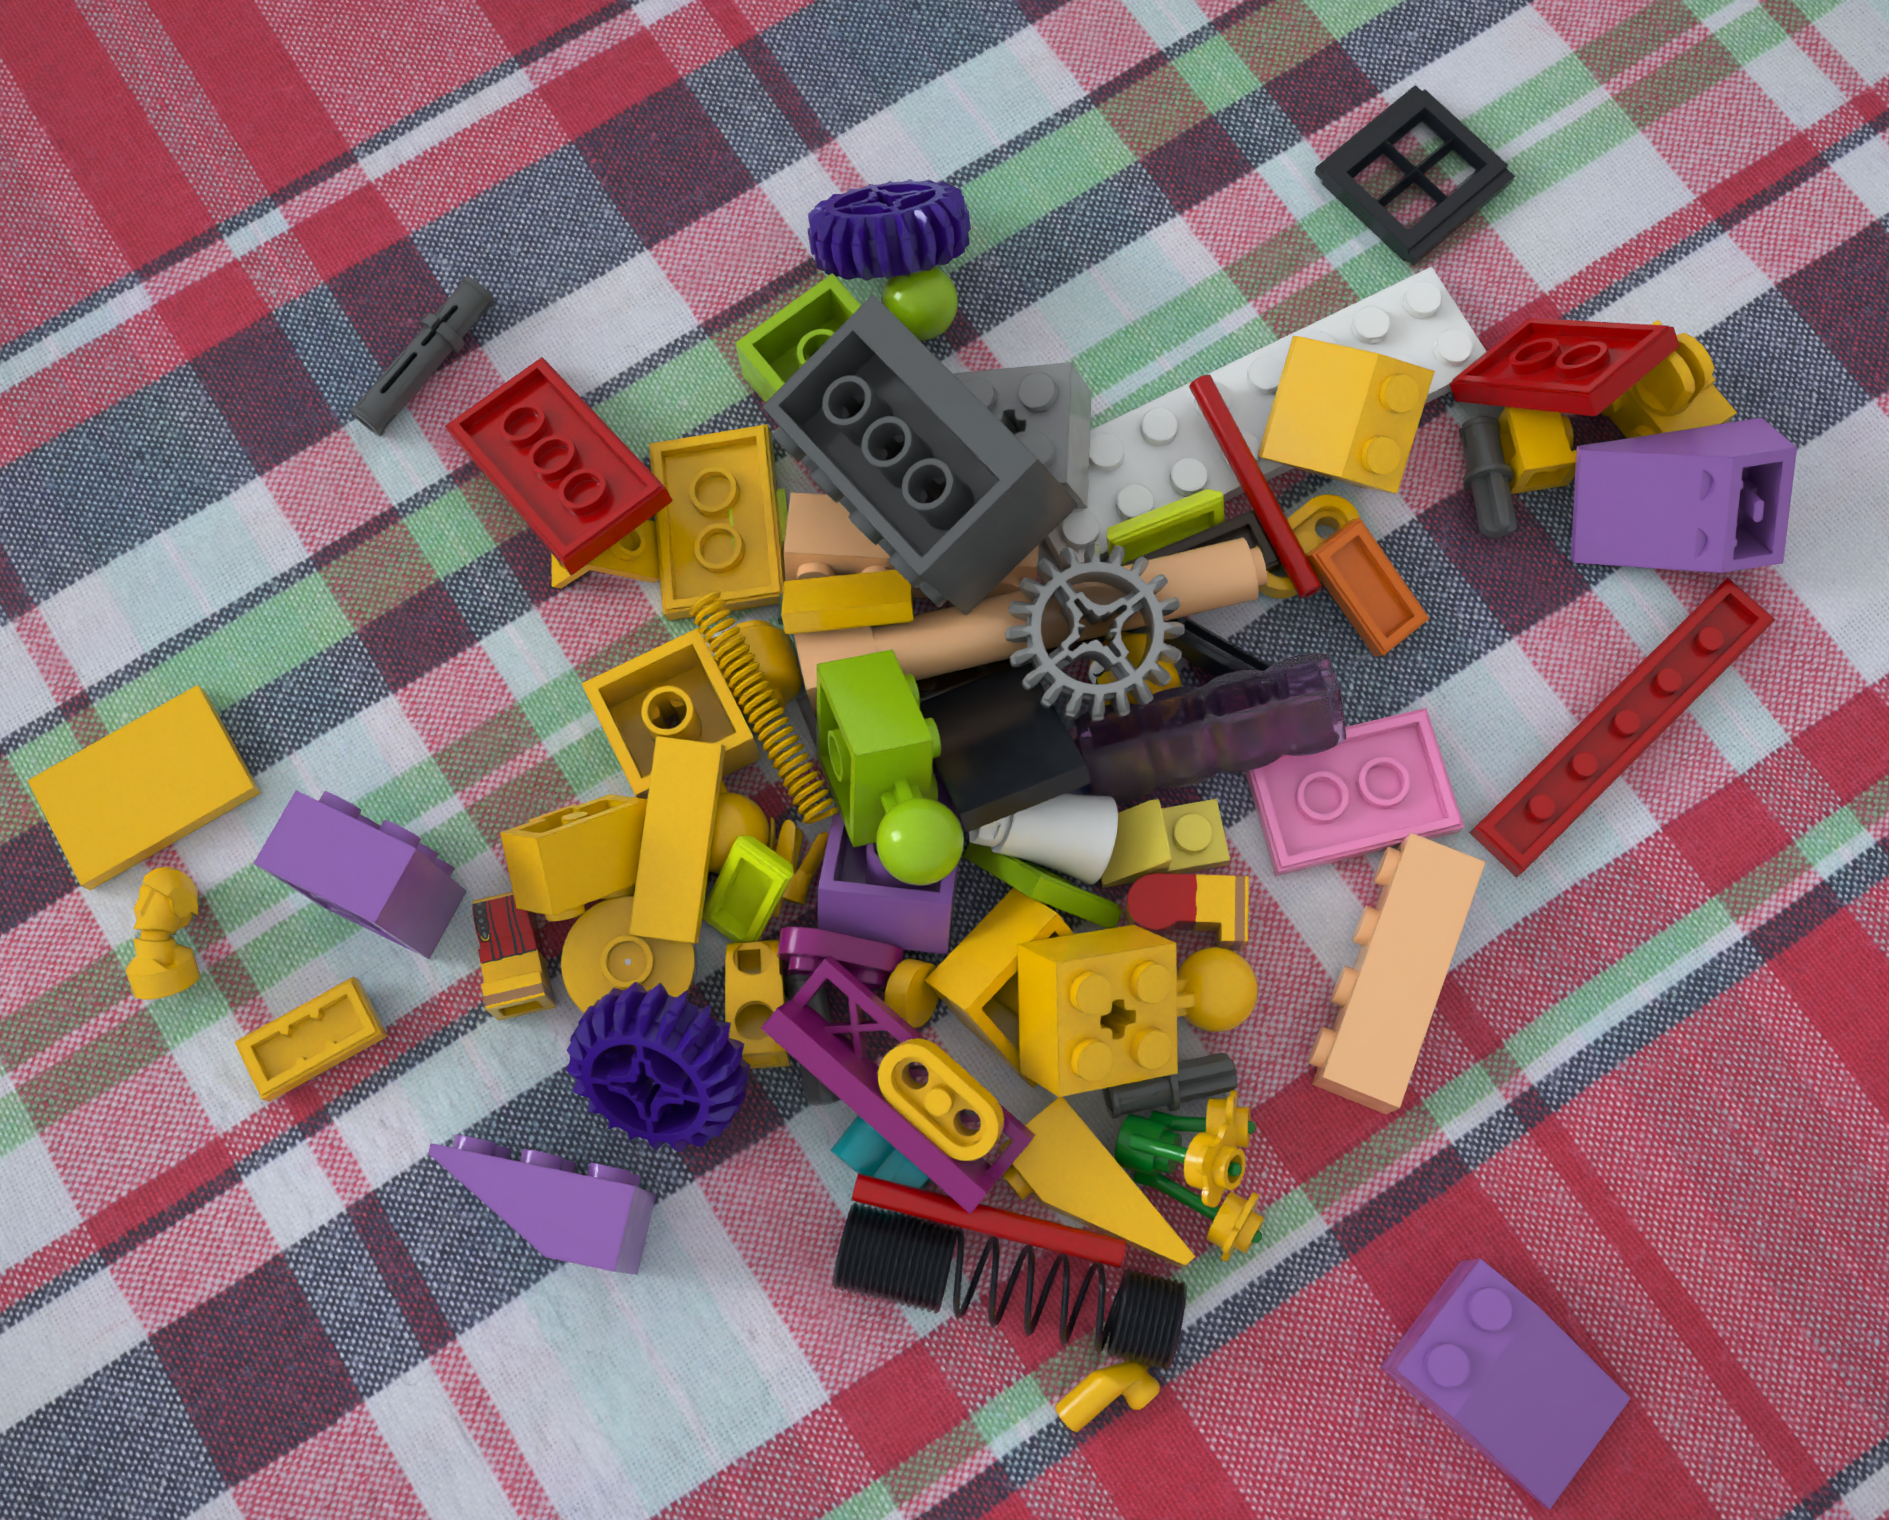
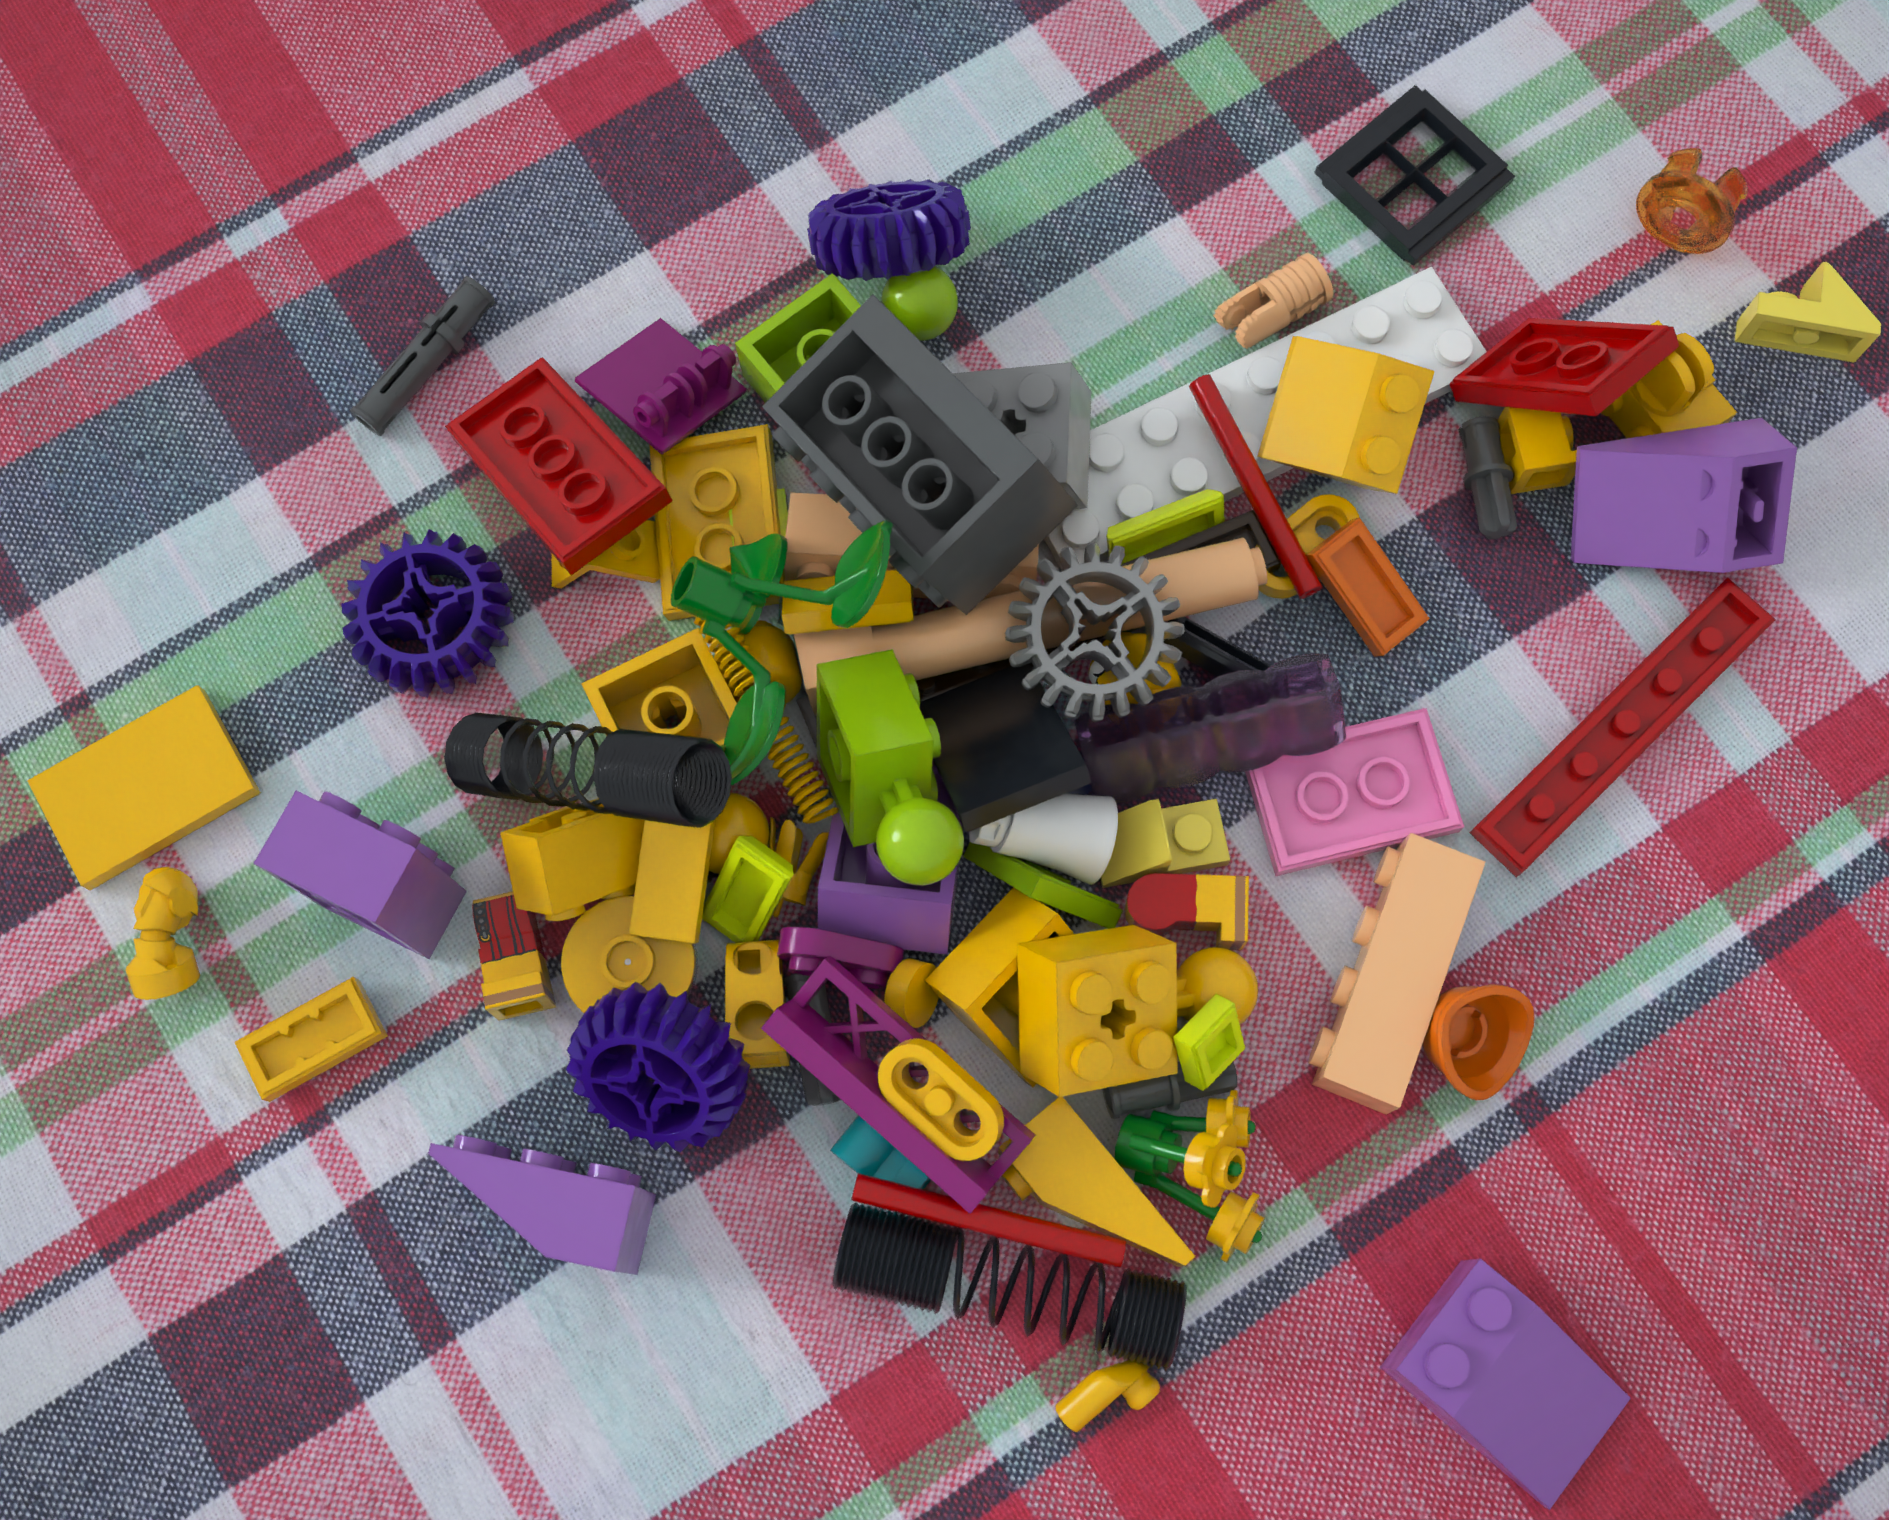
(380, 619): none -> dark purple gear
(633, 771): none -> black piece
(663, 384): none -> magenta hinge
(739, 601): none -> green plant
(1209, 1042): none -> neon yellow tile
(1276, 300): none -> light nougat hinge
(1479, 1037): none -> orange helmet
(1708, 202): none -> clear orange piece
(1822, 323): none -> light yellow slope

